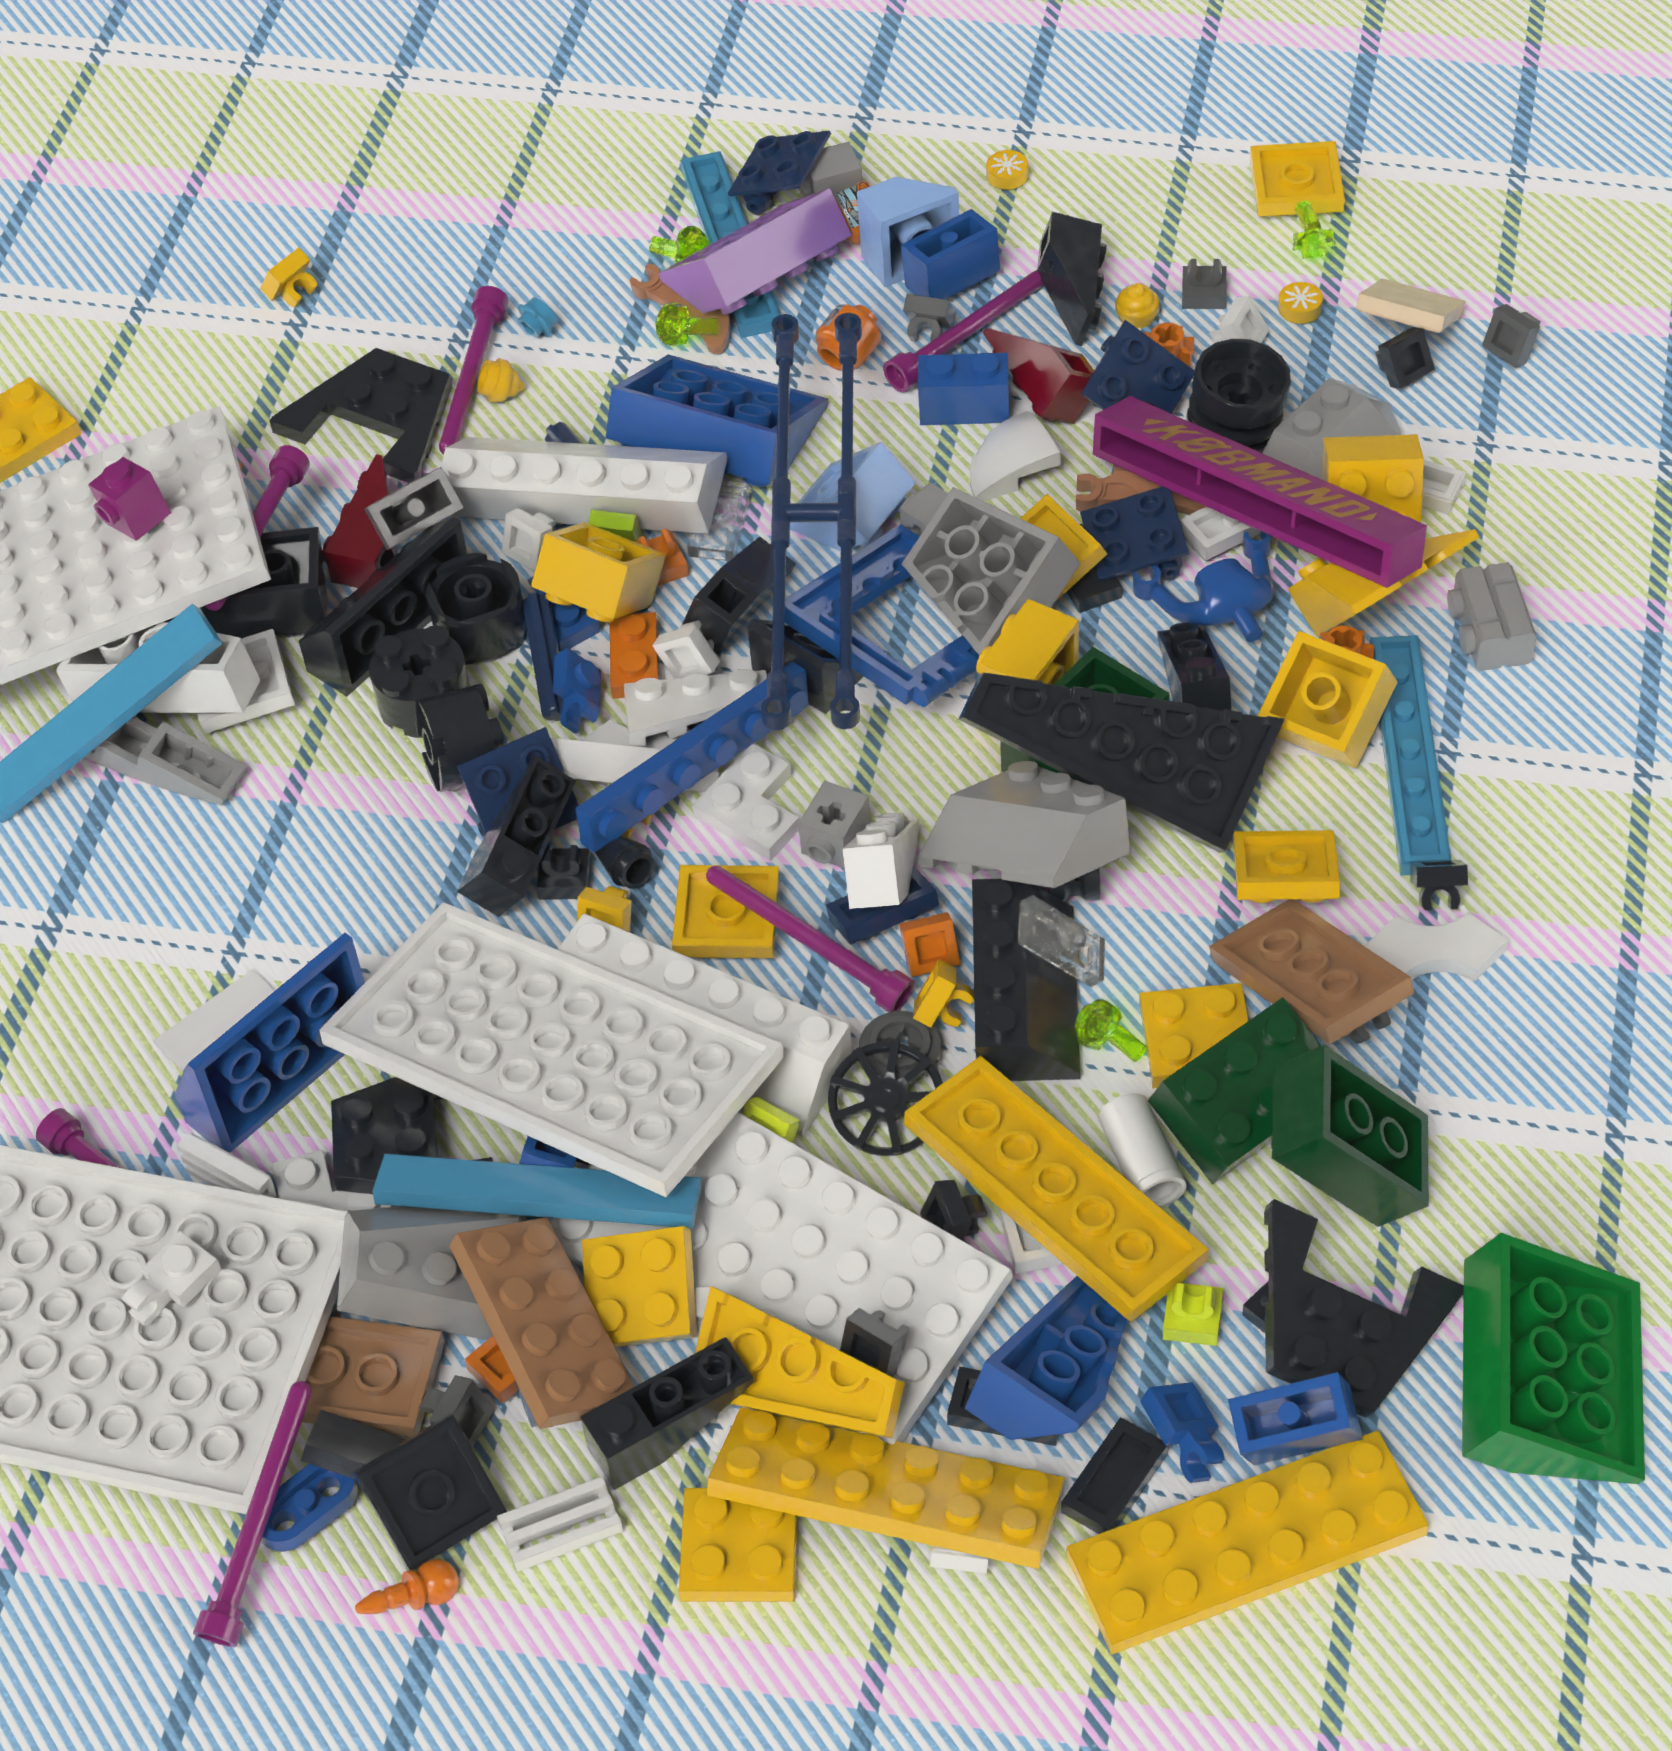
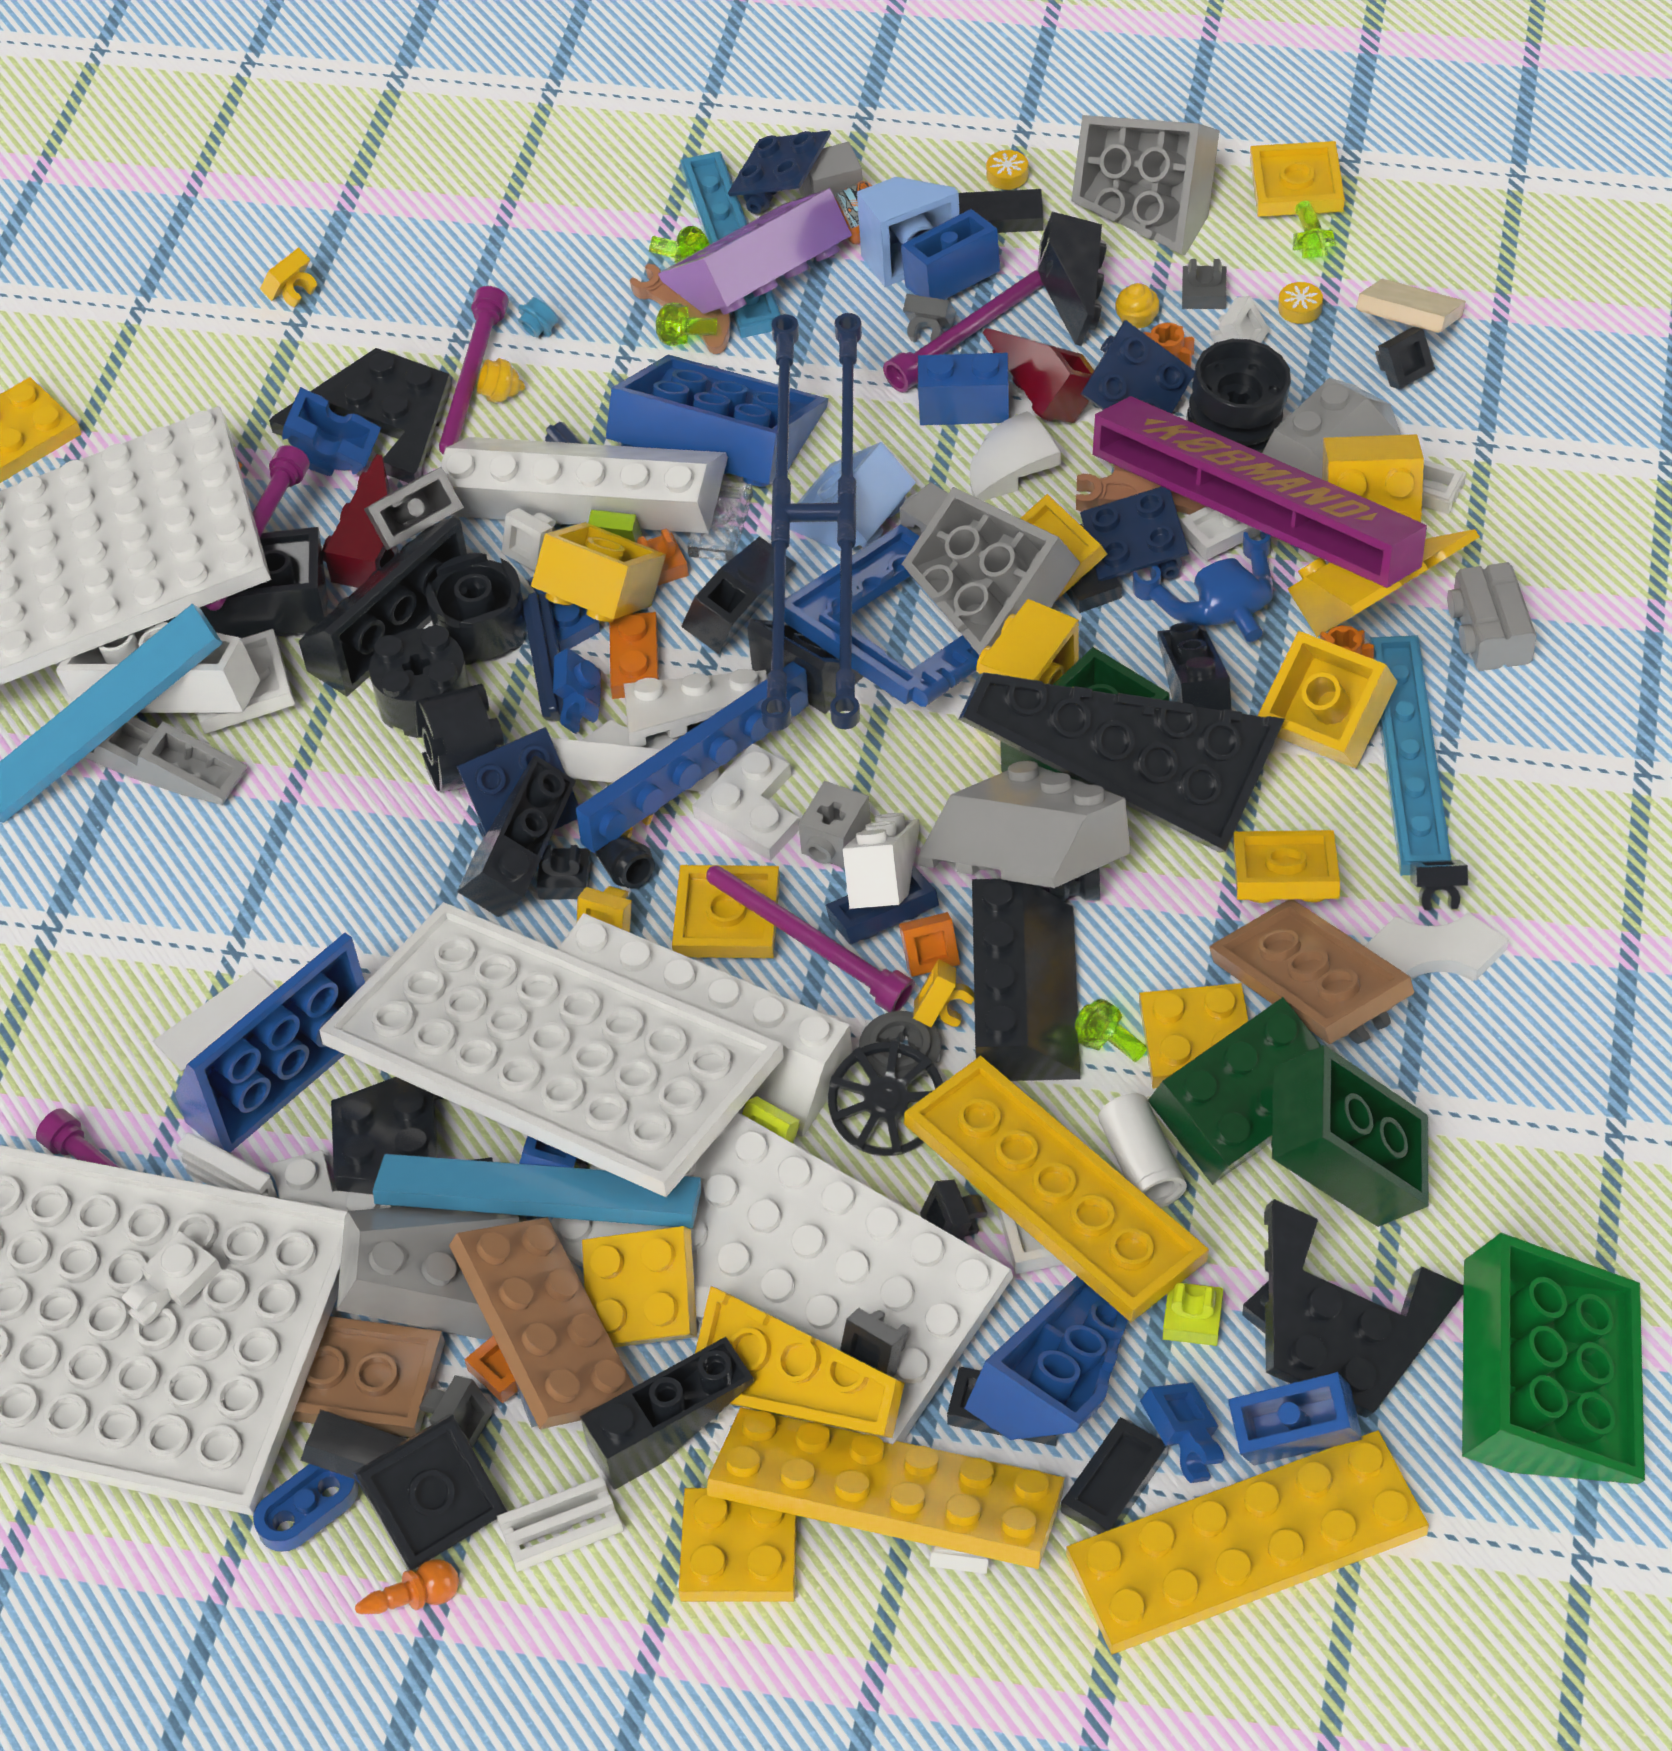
(128, 498): magenta brick -> none
(222, 1618): magenta piece -> none
(327, 438): none -> blue cylinder
(686, 651): white tile -> none
(828, 345): orange head -> none
(1006, 209): none -> black tile
(1061, 941): clear plate -> none
(1147, 175): none -> light grey wedge
(1511, 335): dark grey tile -> none

